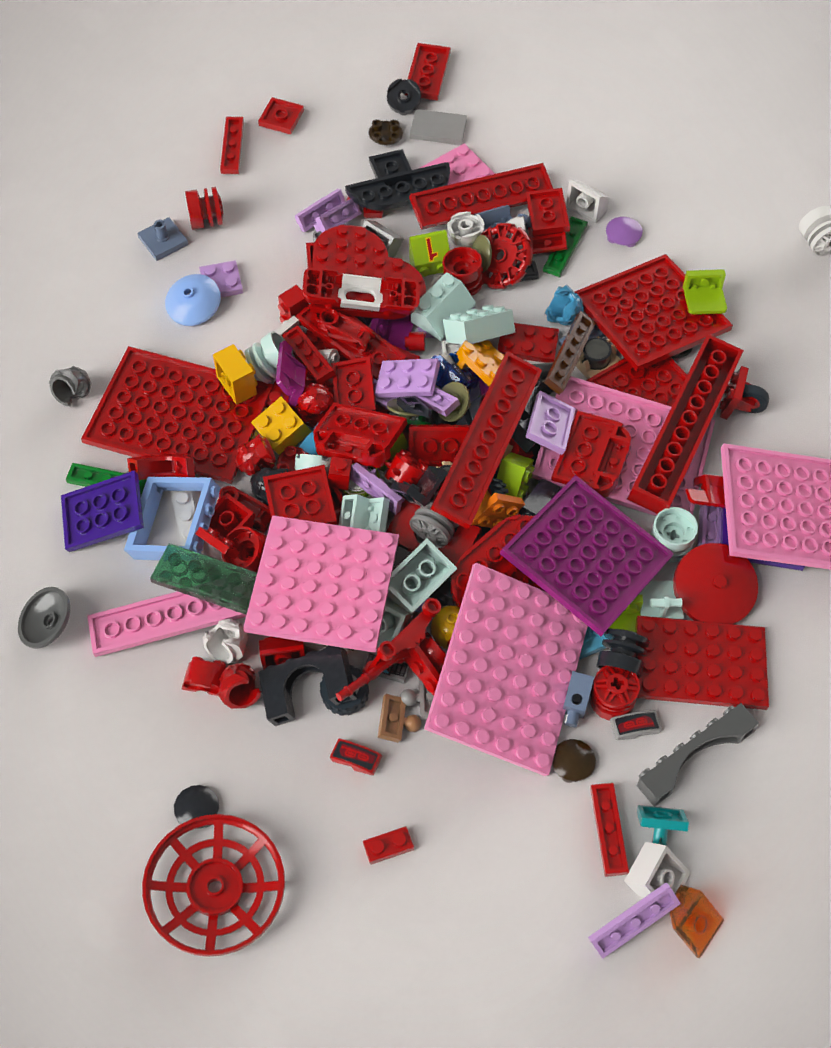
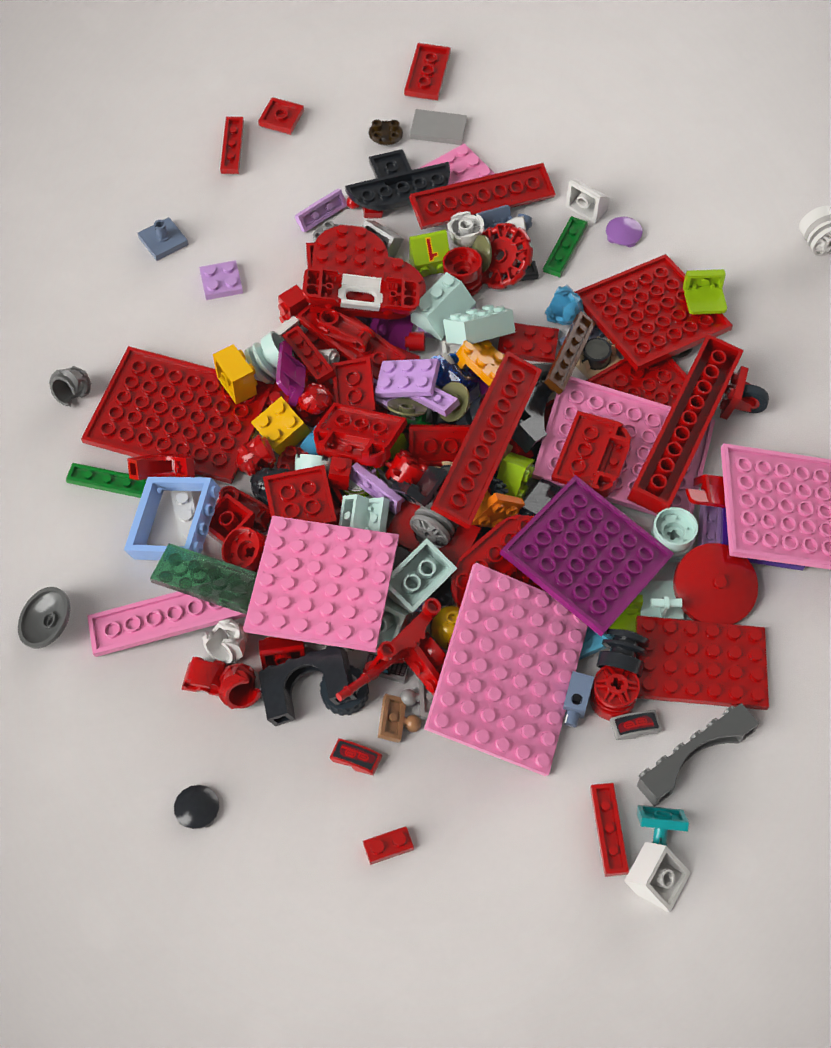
(101, 511): dark purple plate -> none
(198, 305): light blue dish -> none
(203, 875): red dish -> none
(204, 208): red wheel -> none
(223, 545): red plate -> none
(337, 216): lavender plate -> none
(413, 98): black plate -> none
(413, 405): black tile -> none
(547, 211): red plate -> none
(547, 242): red slope -> none
(550, 422): lavender plate -> none
(573, 760): dark brown dish -> none
(634, 920): lavender plate -> none
(695, 919): clear orange slope -> none

